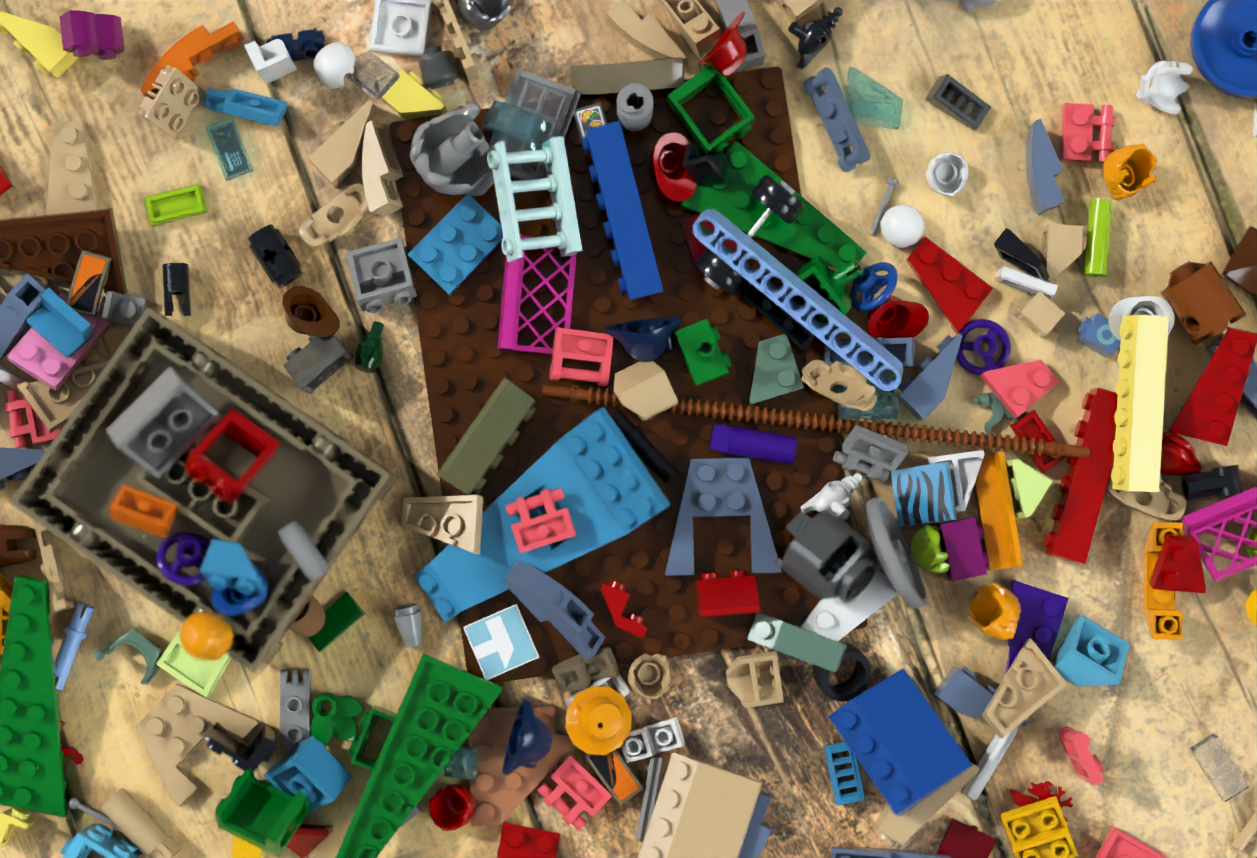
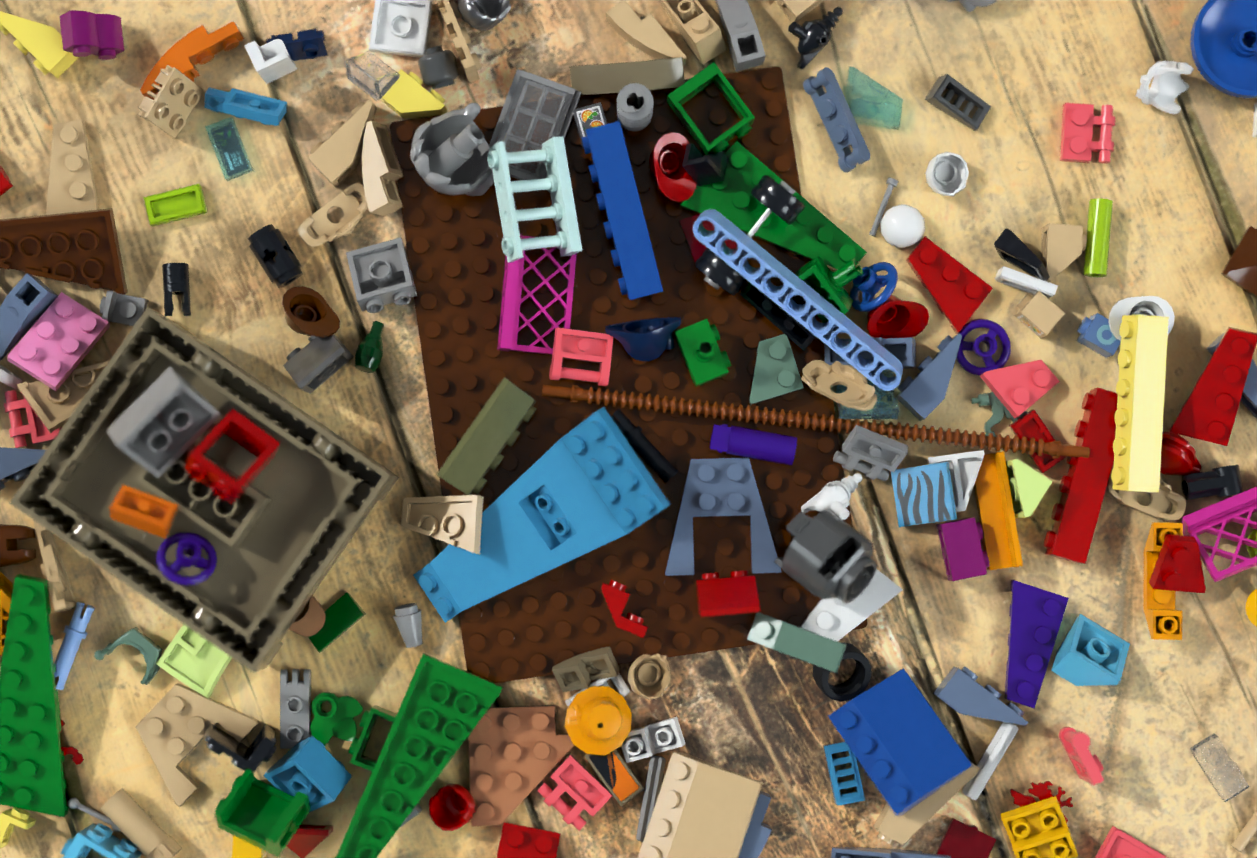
(60, 324): dark azure panel -> none
(88, 282): slope -> none
(205, 636): light orange hair -> none
(230, 567): dark azure slope -> none
(234, 603): blue hat -> none
(303, 551): light grey piece -> none
(334, 63): white hair -> none
(458, 244): dark azure plate -> none
(462, 764): clear light blue bracket -> none
(501, 642): medium azure tile -> none
(514, 124): clear light blue slope -> none
(528, 740): dark blue hat -> none
(543, 529): coral plate -> none
(555, 603): sand blue slope -> none
(644, 389): tan slope -> none
(728, 51): red piece -> none
(756, 679): tan slope -> none
(894, 553): light grey dish -> none
(927, 550): lime hair -> none
(995, 611): light orange hair -> none
(1023, 690): tan wing -> none
(1041, 168): sand blue slope -> none
(1129, 170): light orange hair -> none
(1201, 300): dark orange cylinder -> none

